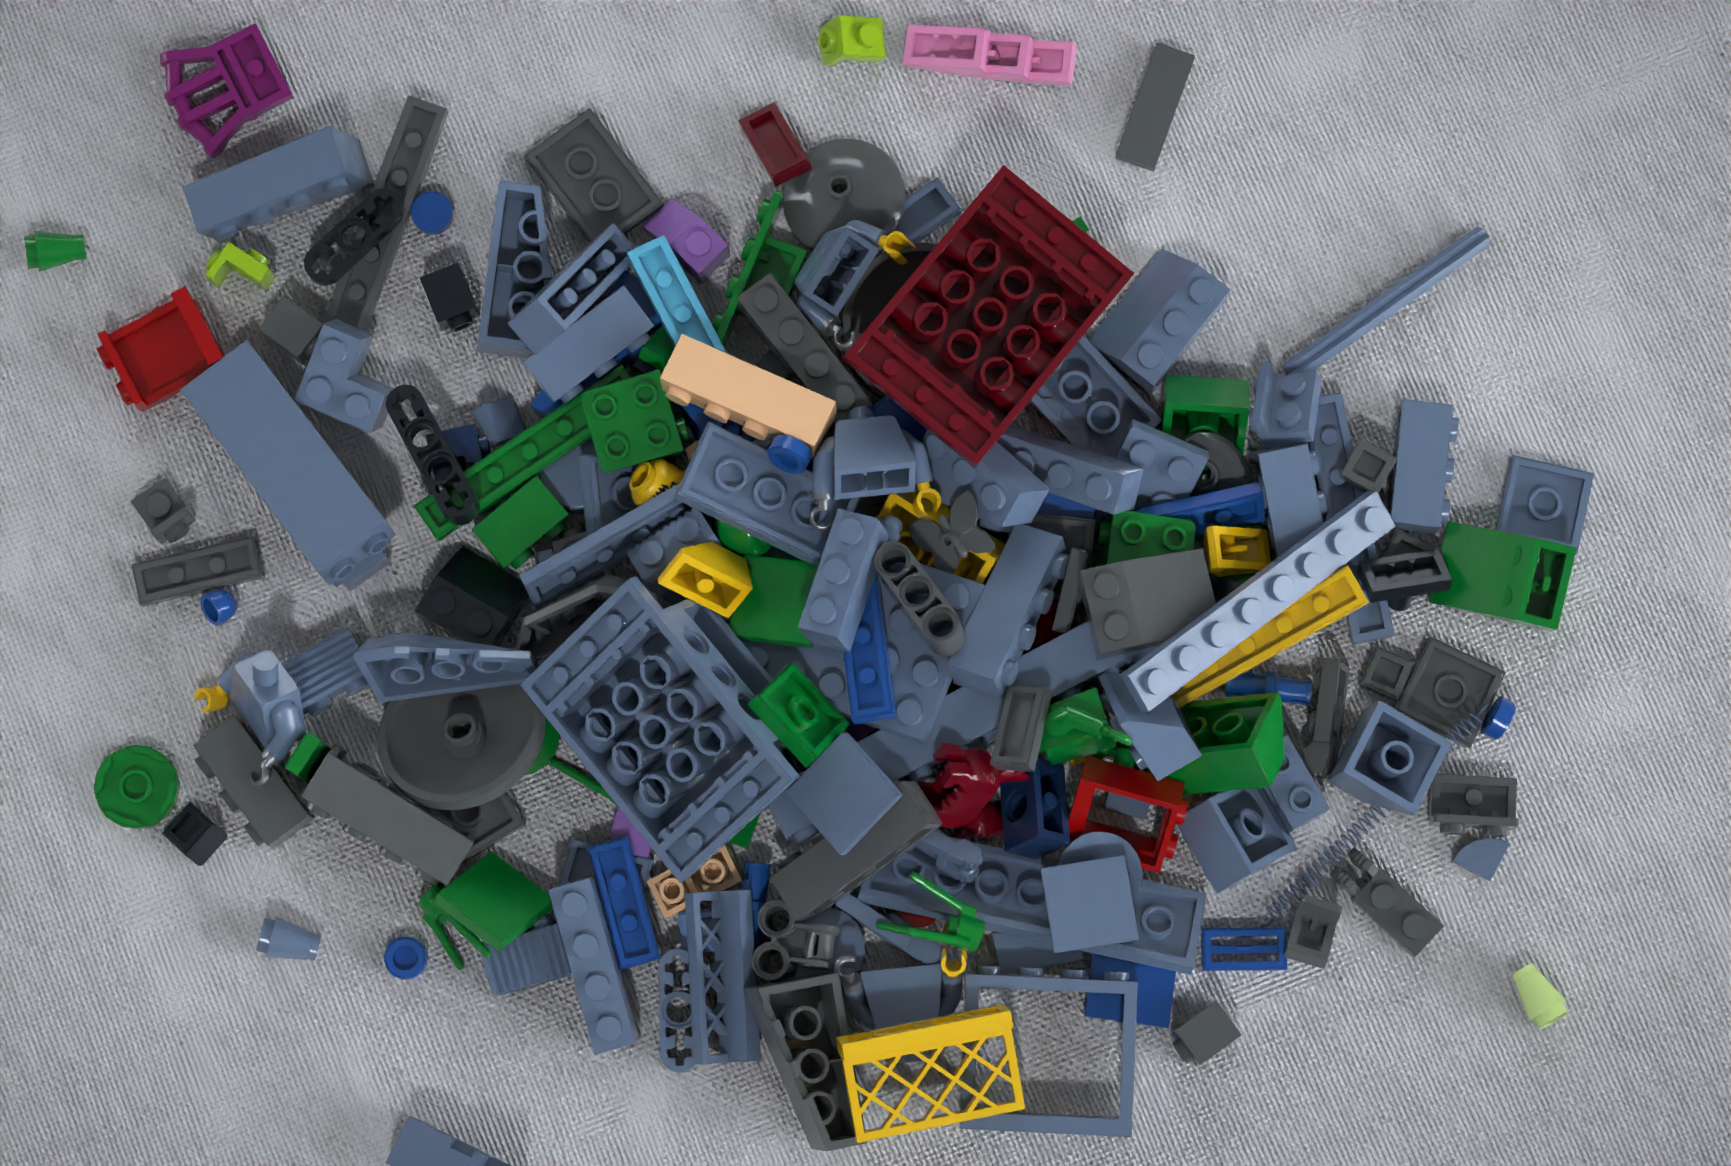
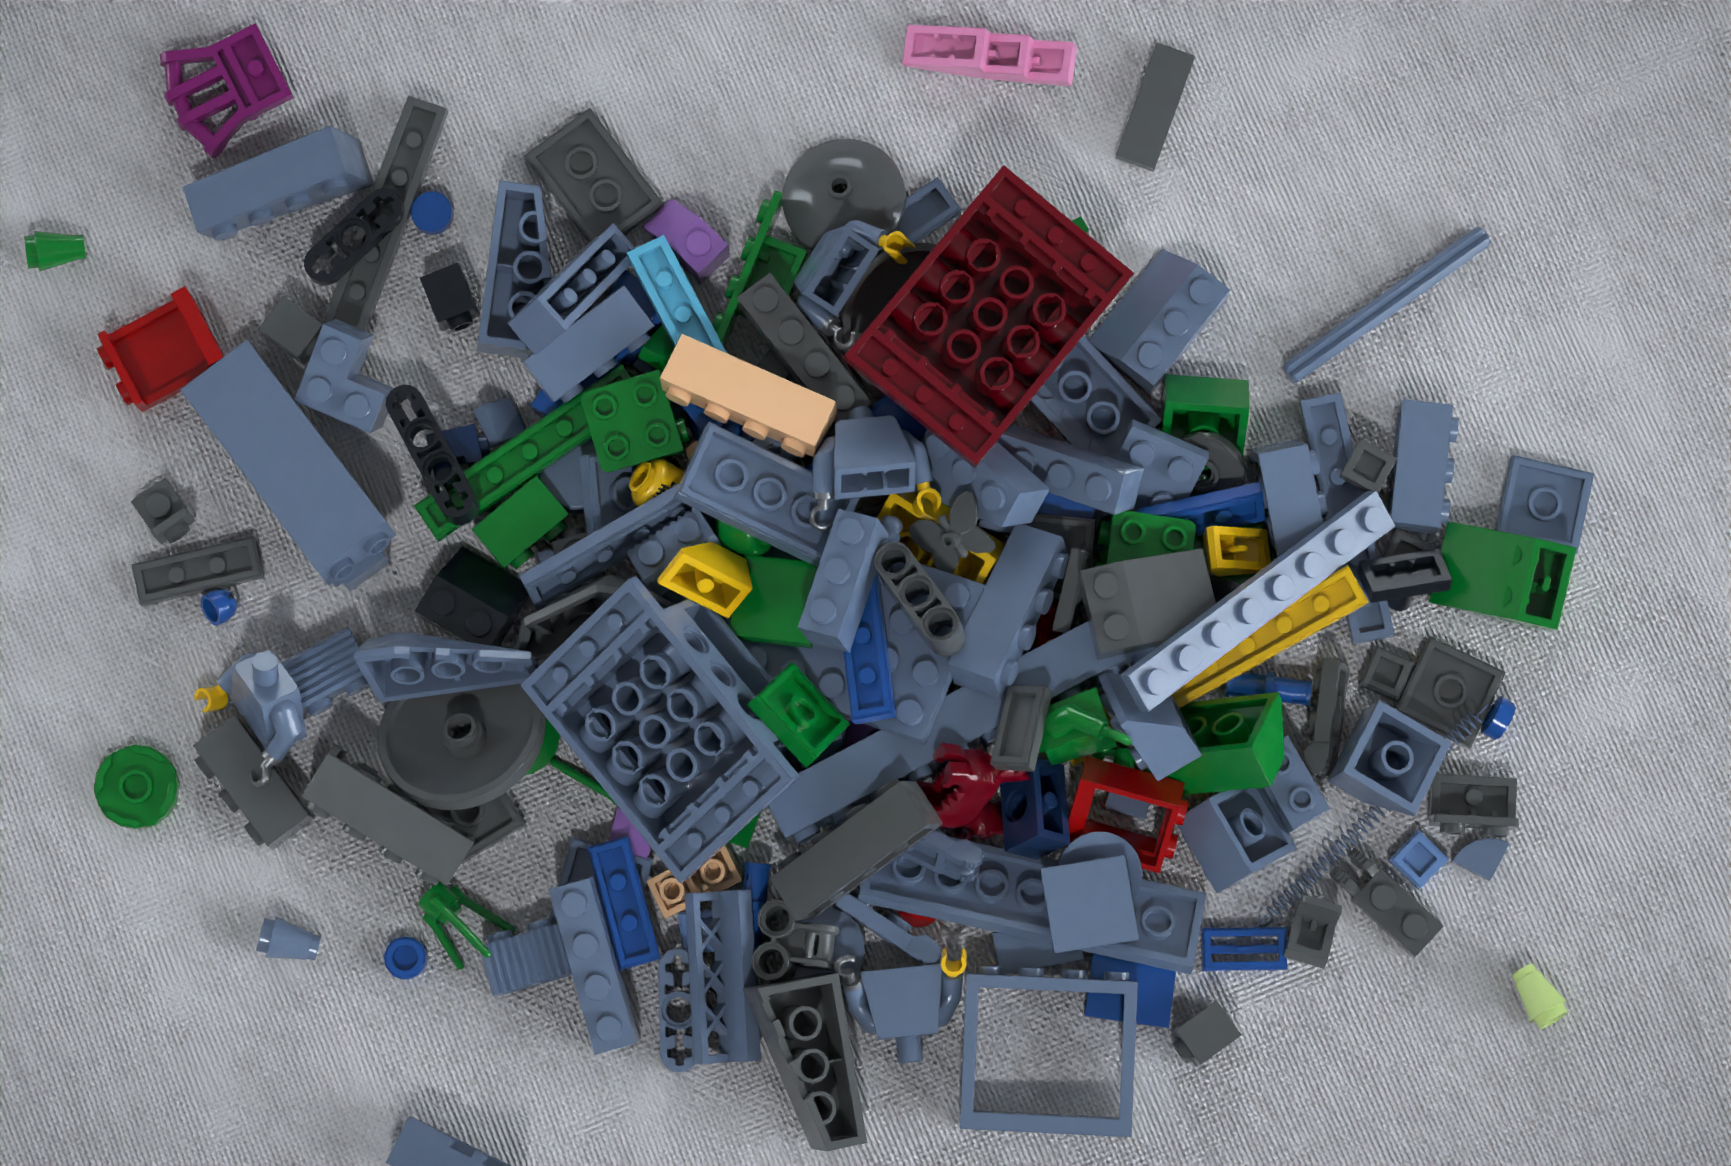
(195, 834): black slope -> none
(250, 265): lime bracket -> none
(307, 757): green tile -> none
(494, 901): green tile -> none
(775, 144): dark red tile -> none
(789, 454): blue tile -> none
(844, 793): sand blue tile -> none
(852, 40): lime bracket -> none
(924, 1036): yellow fence -> none
(959, 931): green plant -> none
(1285, 407): sand blue bracket -> none
(1418, 859): none -> medium blue tile

